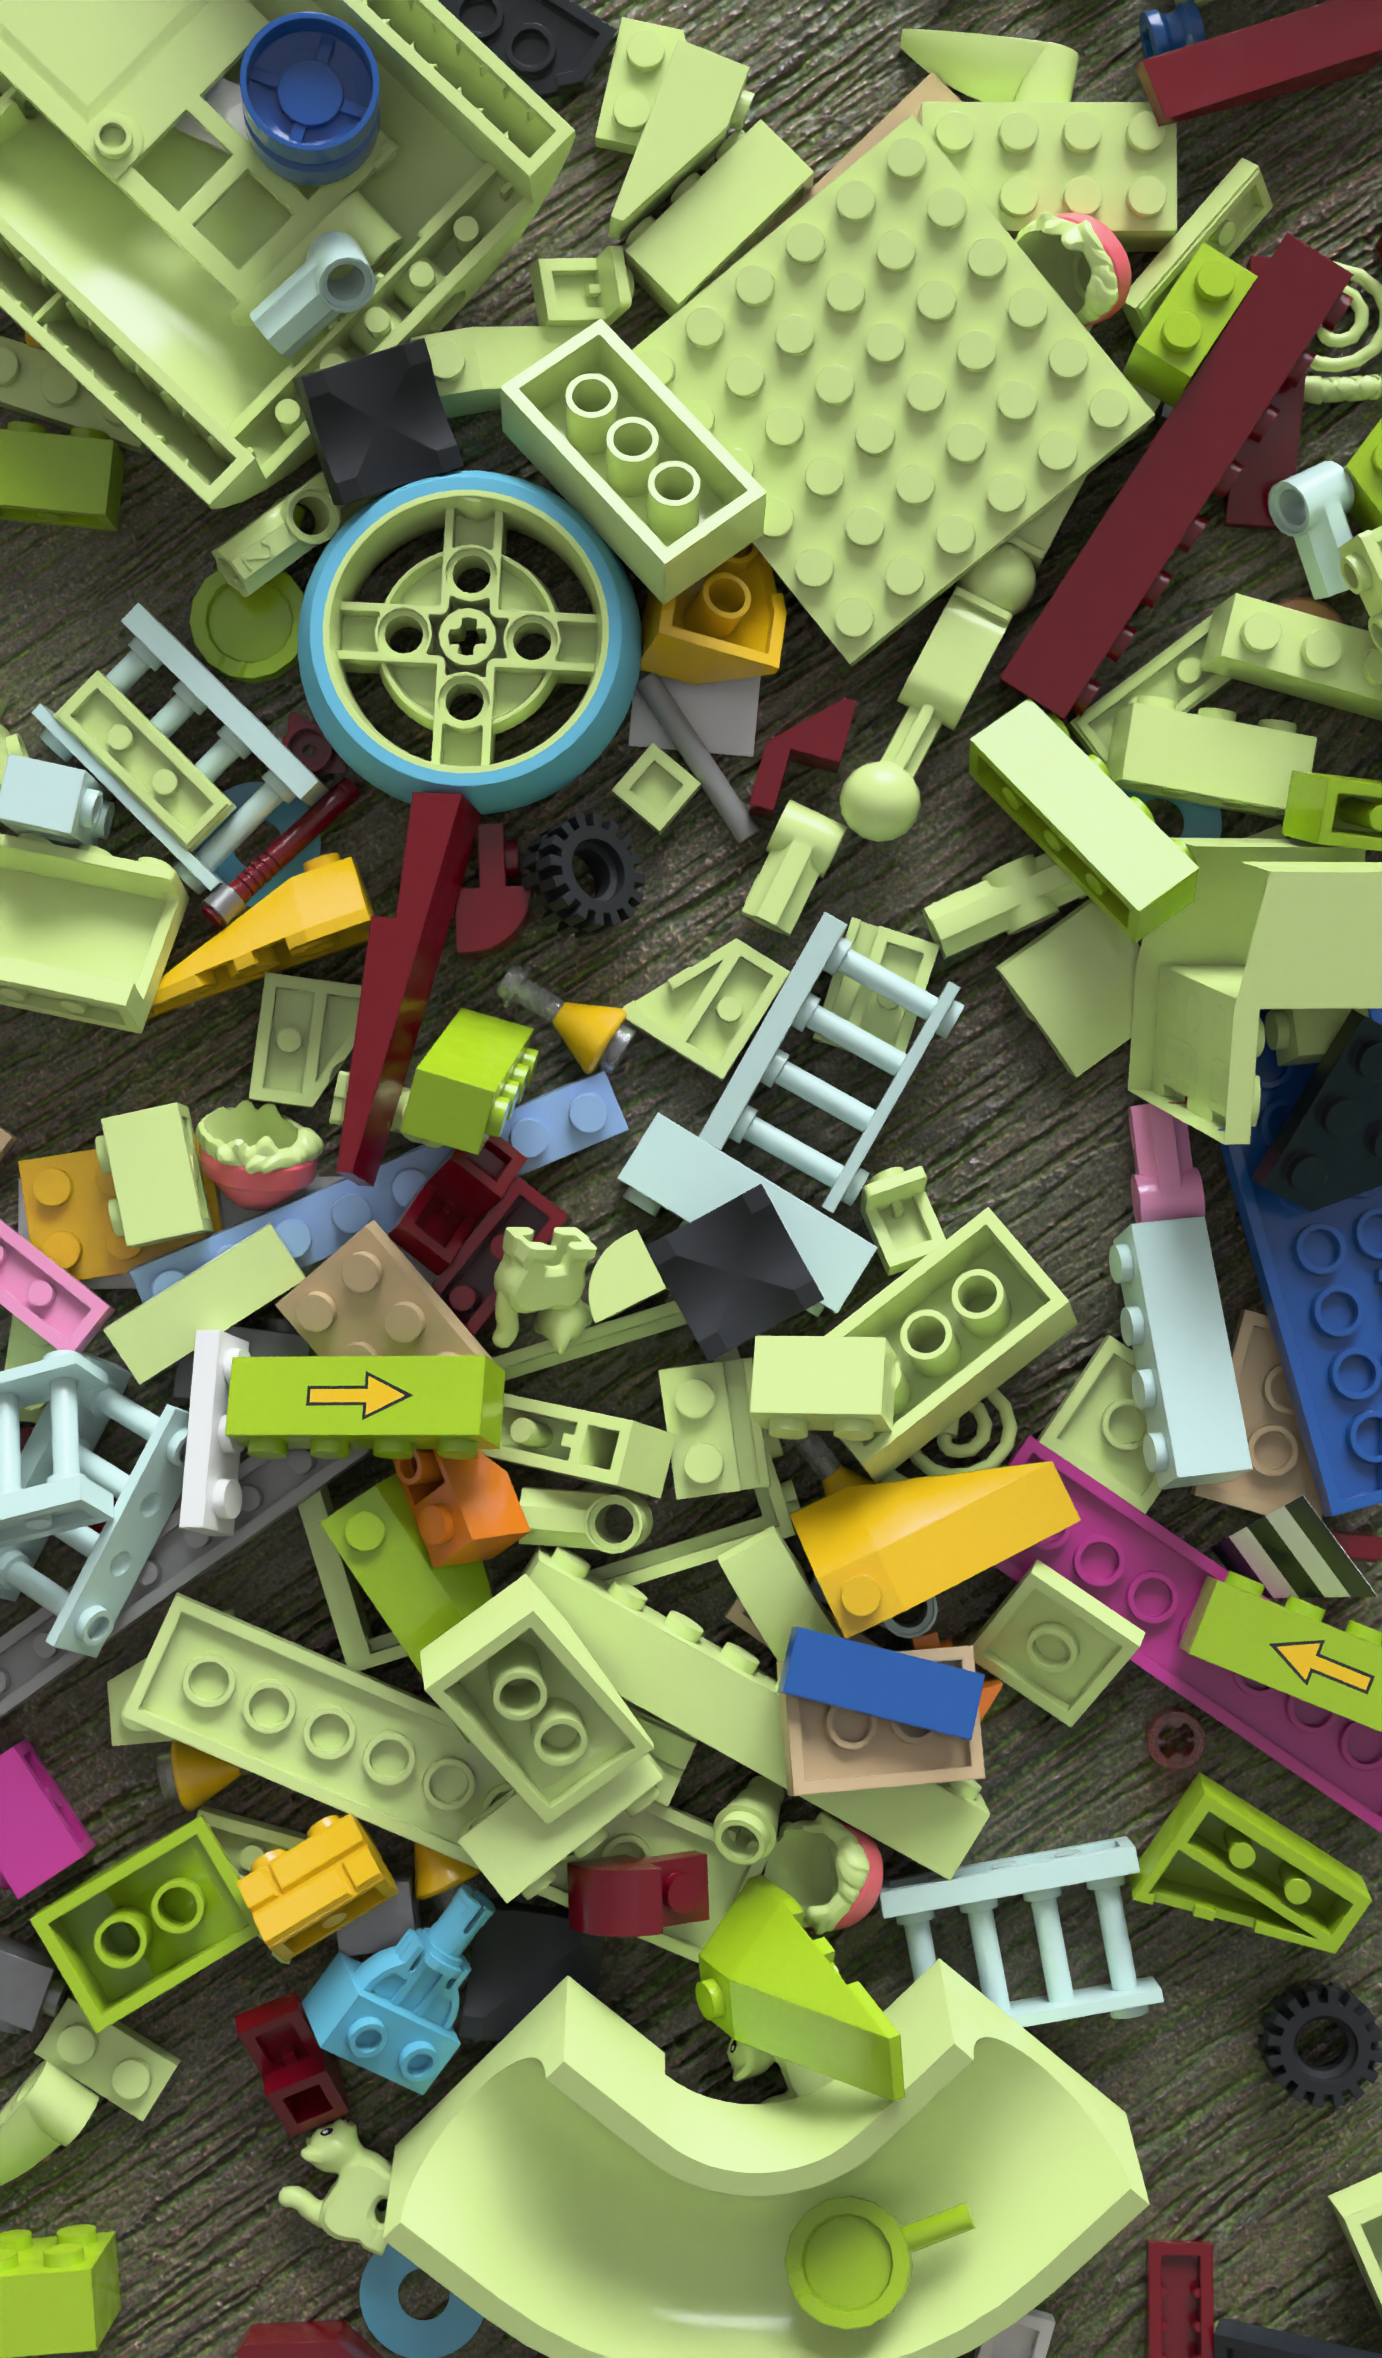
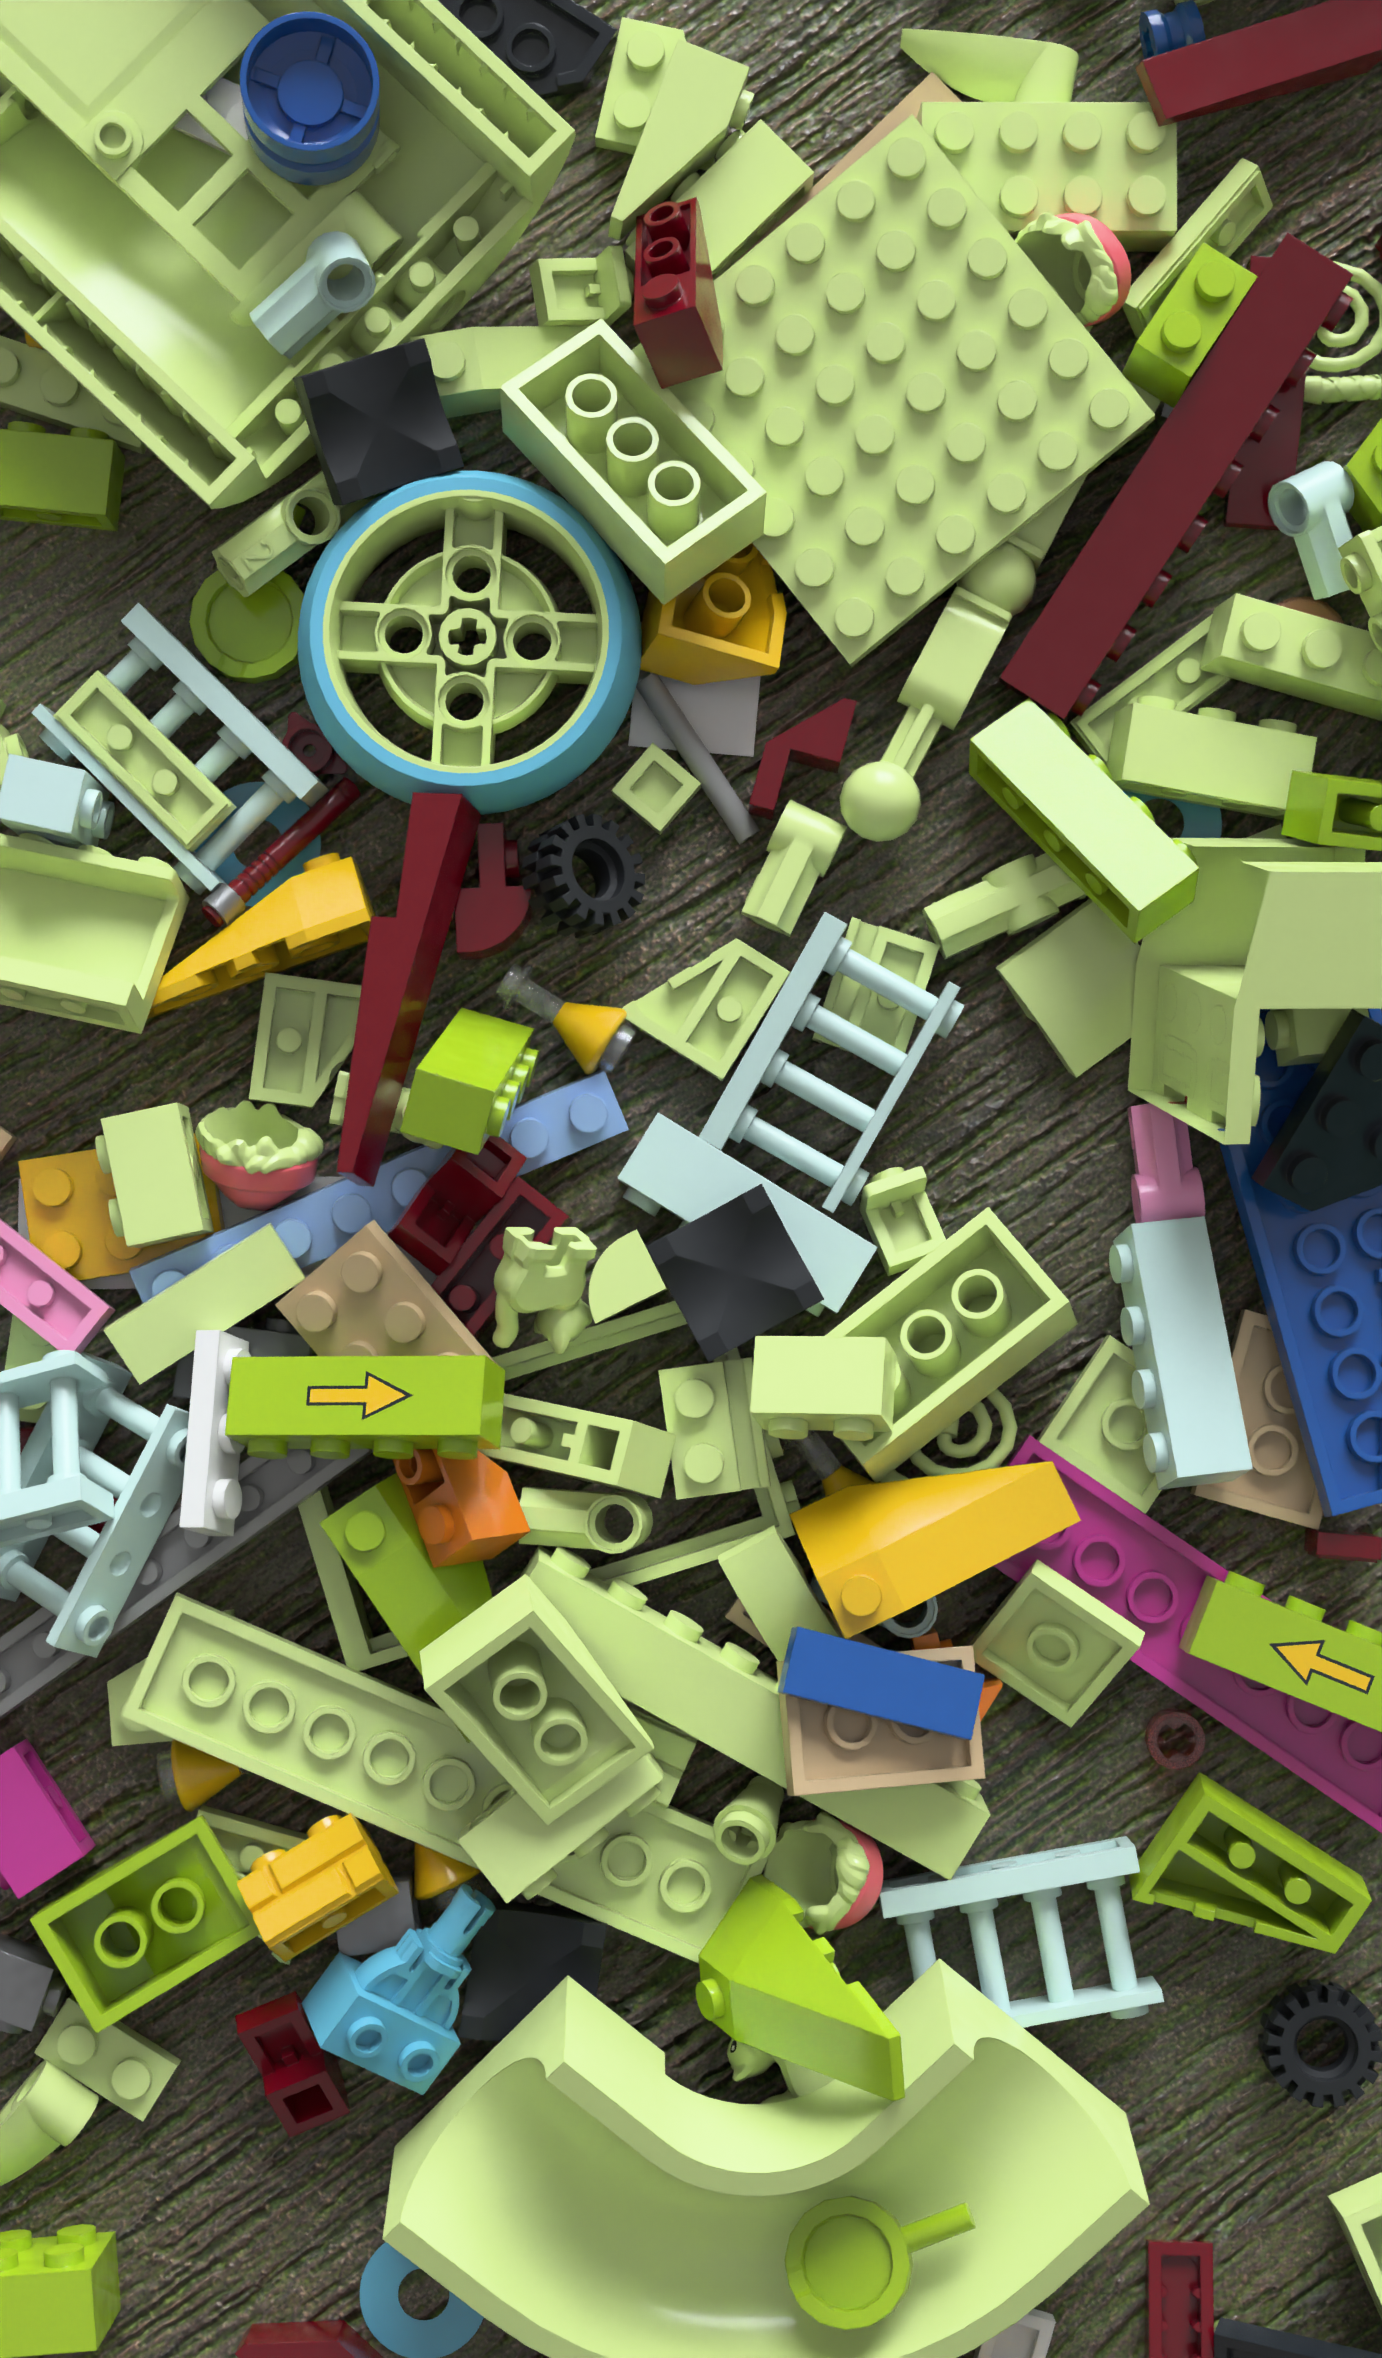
(351, 2203): yellowish green animal -> none
(637, 1895): dark red brick -> none
(676, 294): none -> dark red slope
(1293, 1556): sticker -> none

